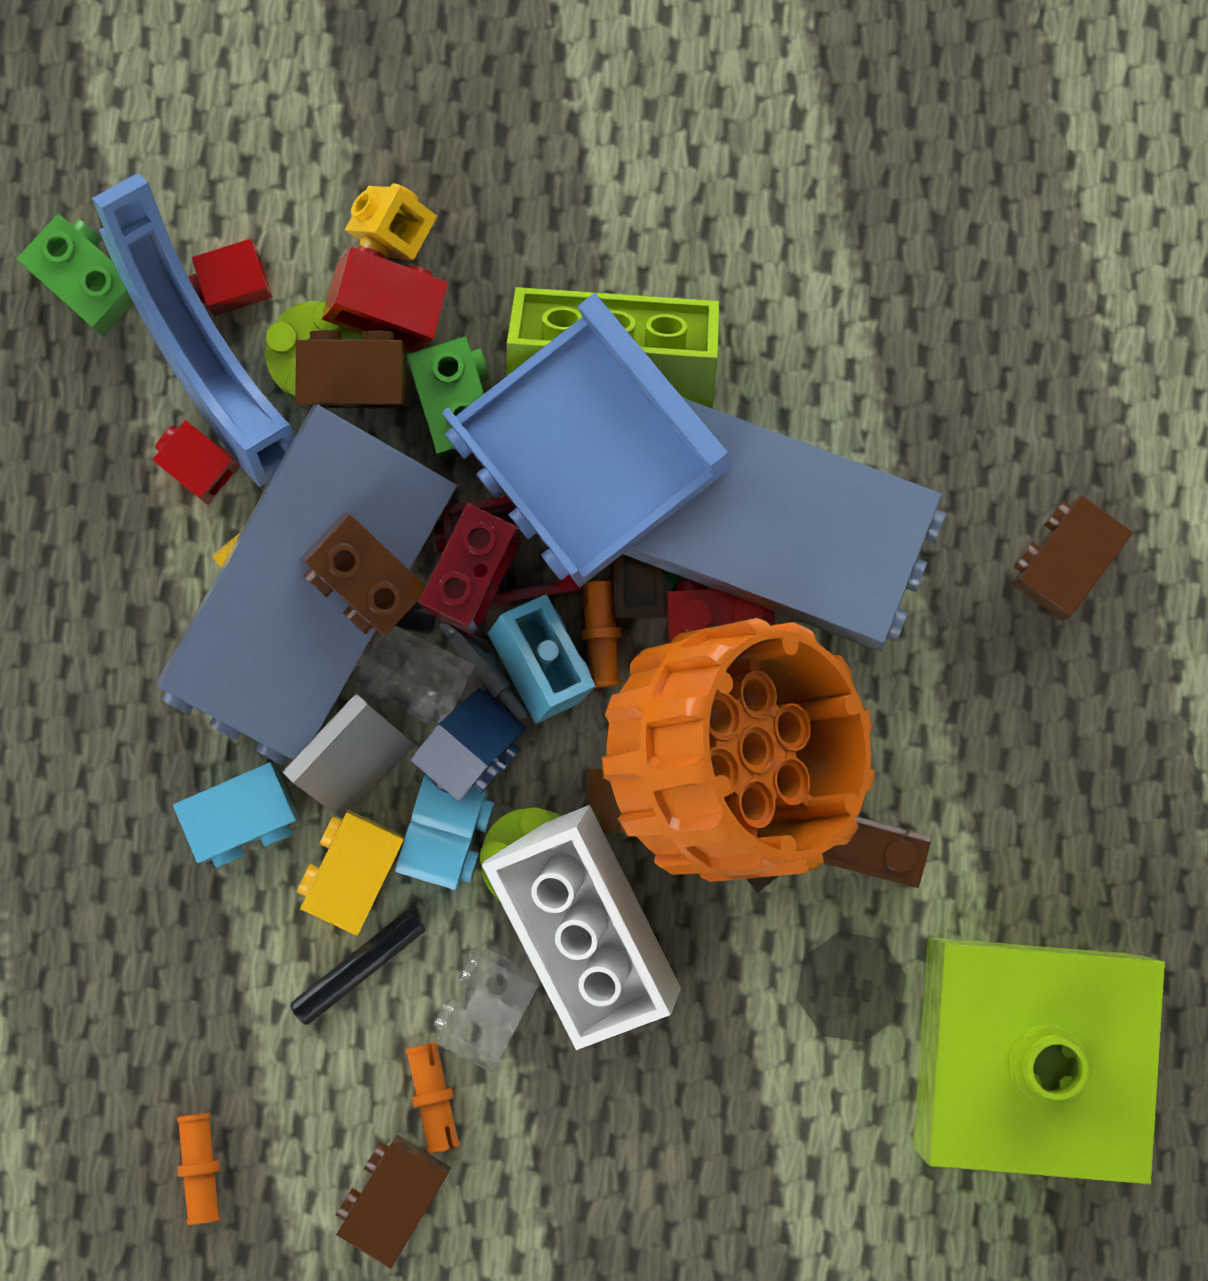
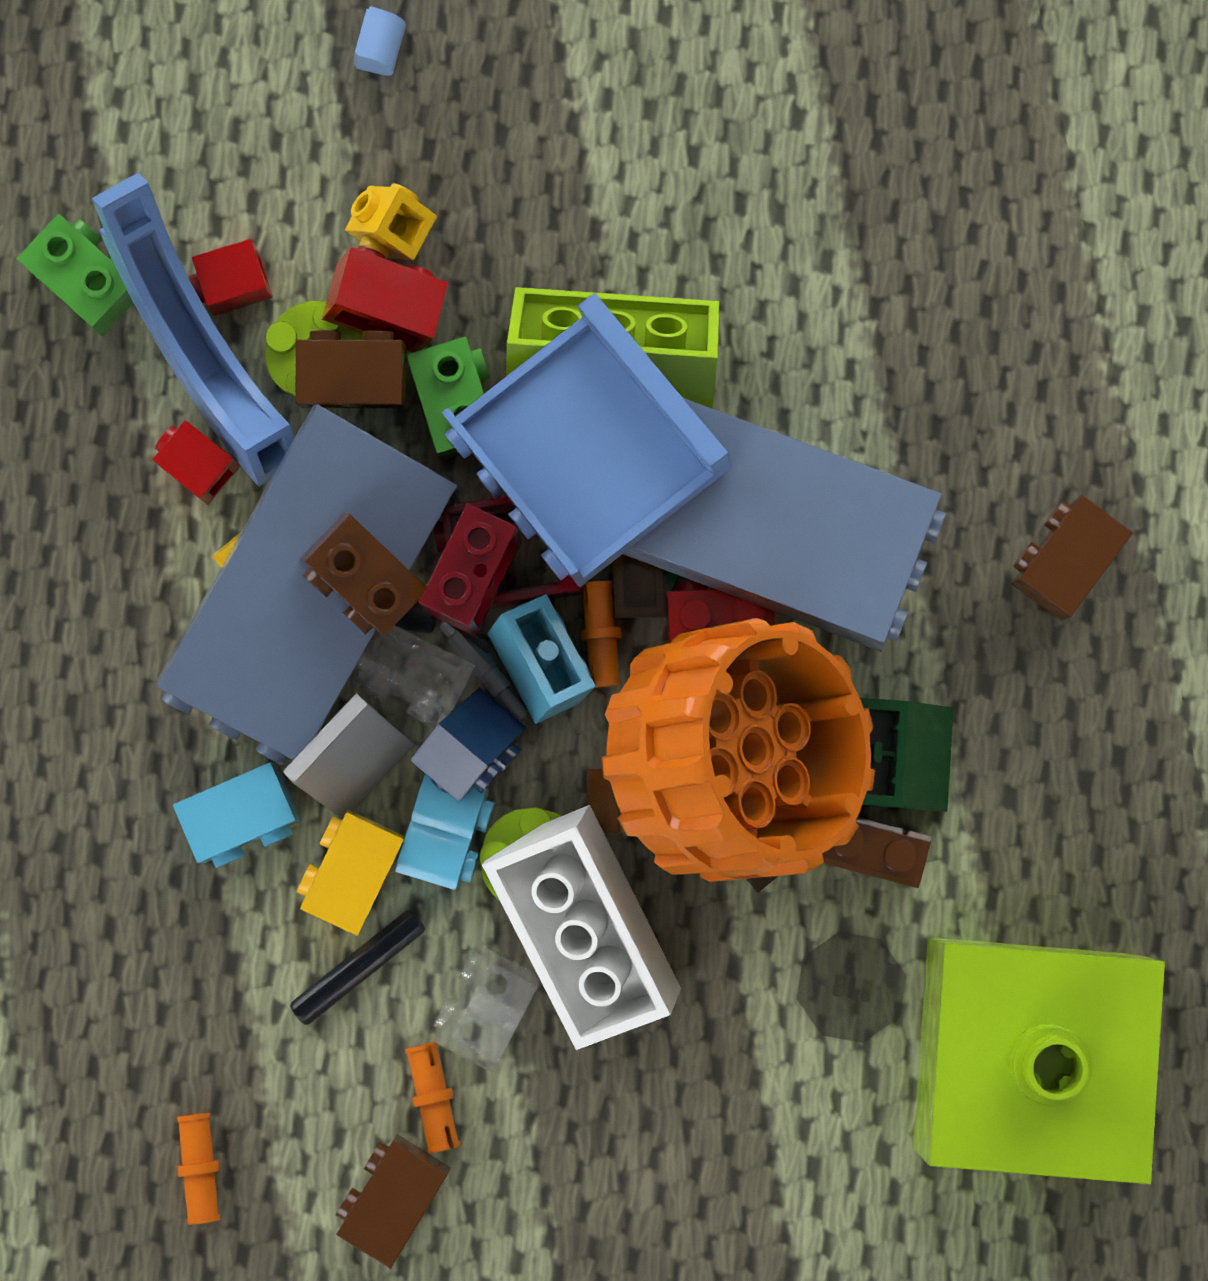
(379, 42): none -> light blue brick
(909, 754): none -> dark green slope

